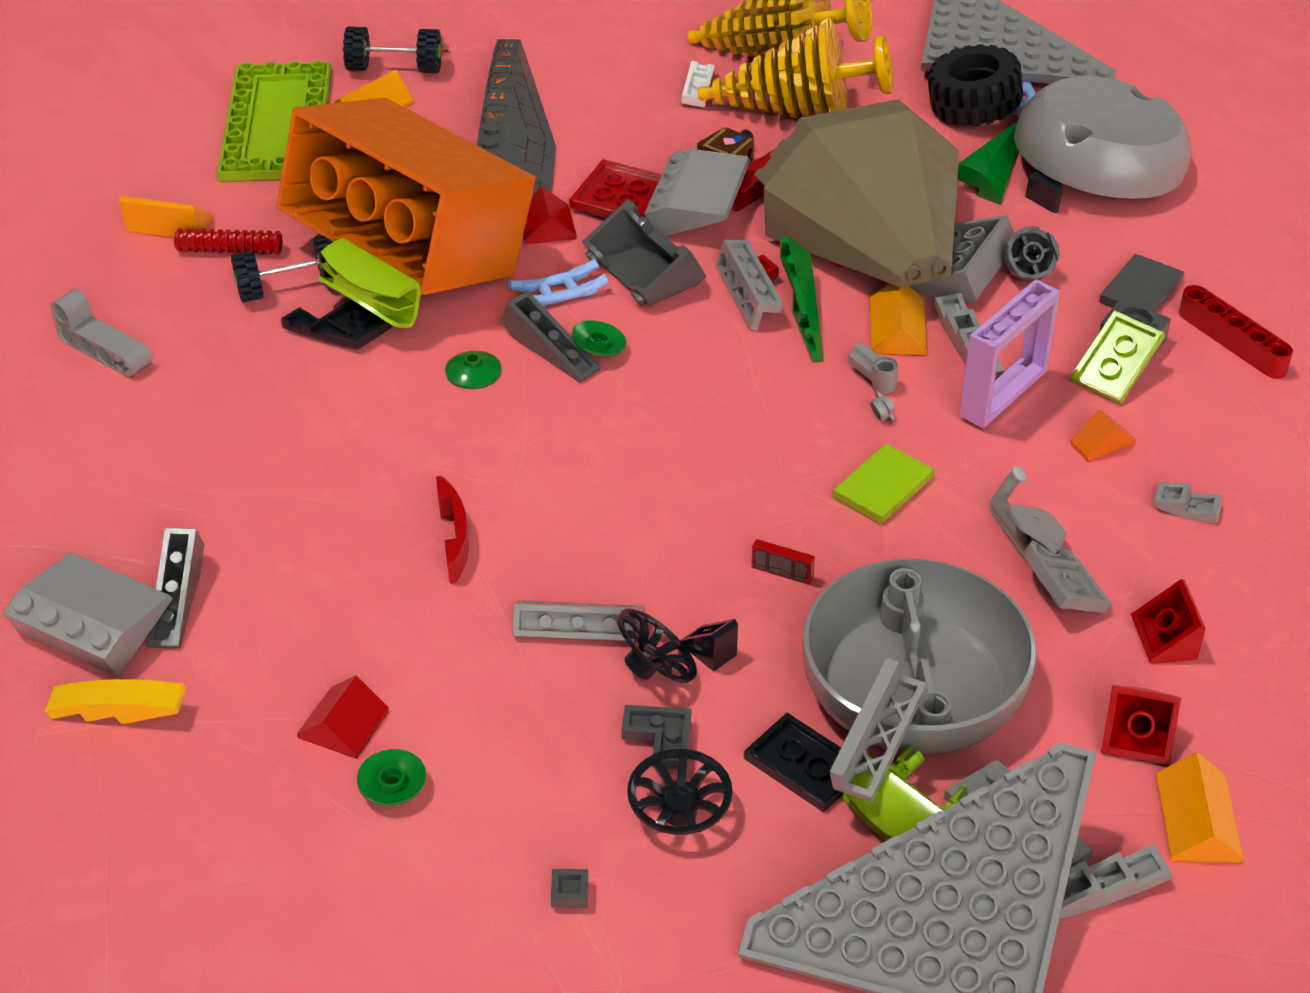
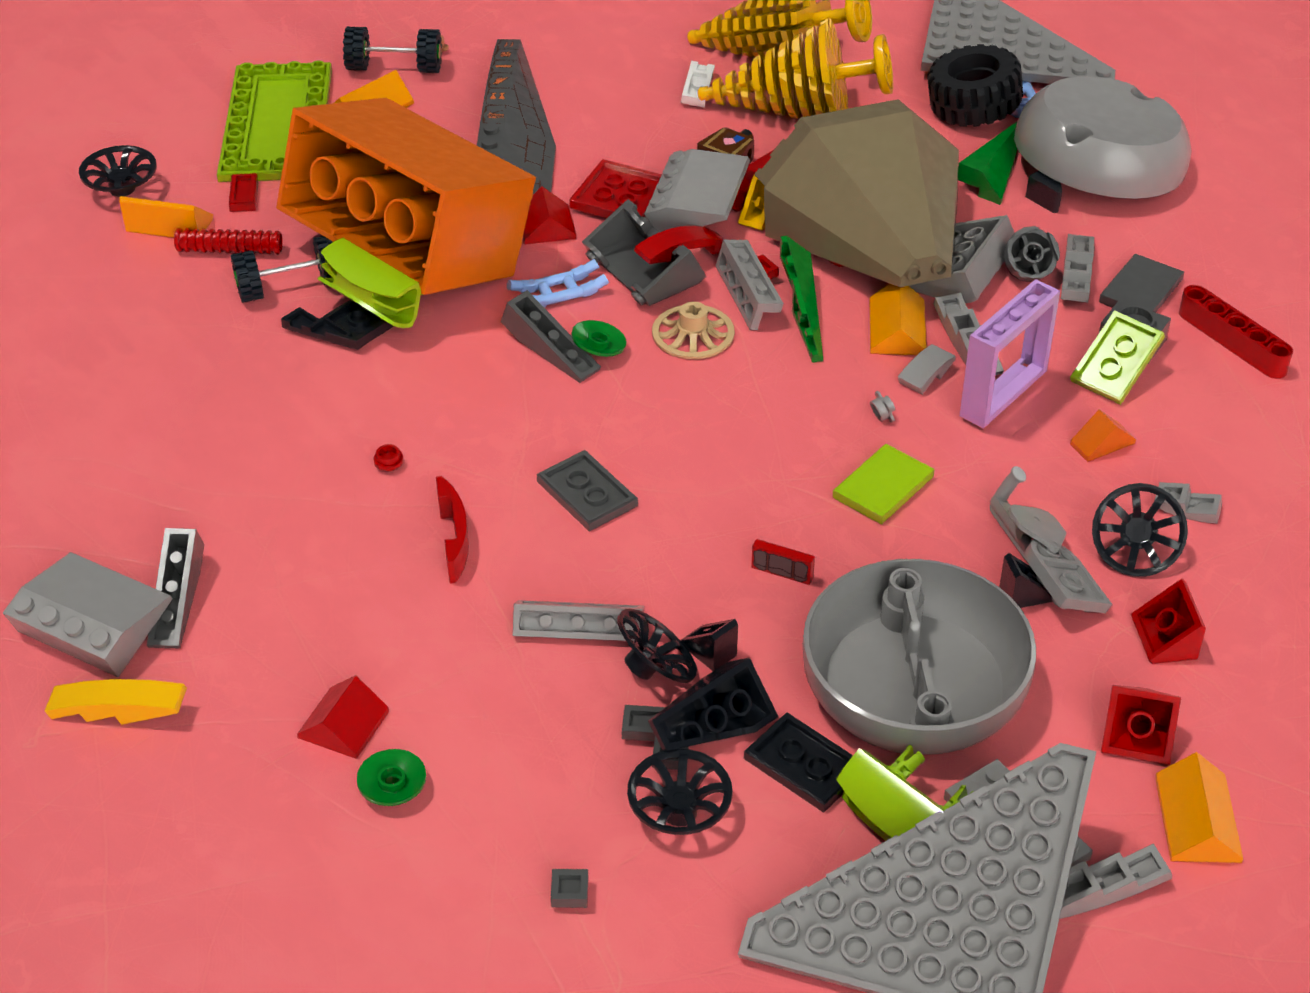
(95, 338): light grey beam -> none
(119, 178): none -> black wheel
(243, 192): none -> red tile
(388, 457): none -> red plate
(473, 369): green dish -> none
(587, 490): none -> dark grey tile
(660, 246): none -> red slope
(693, 322): none -> tan wheel
(716, 708): none -> black wedge
(753, 209): none -> yellow slope
(866, 725): light grey fence -> none
(879, 369): light grey piece -> none
(925, 367): none -> light grey slope
(1021, 583): none -> black slope
(1077, 268): none -> light grey slope
(1139, 529): none -> black wheel

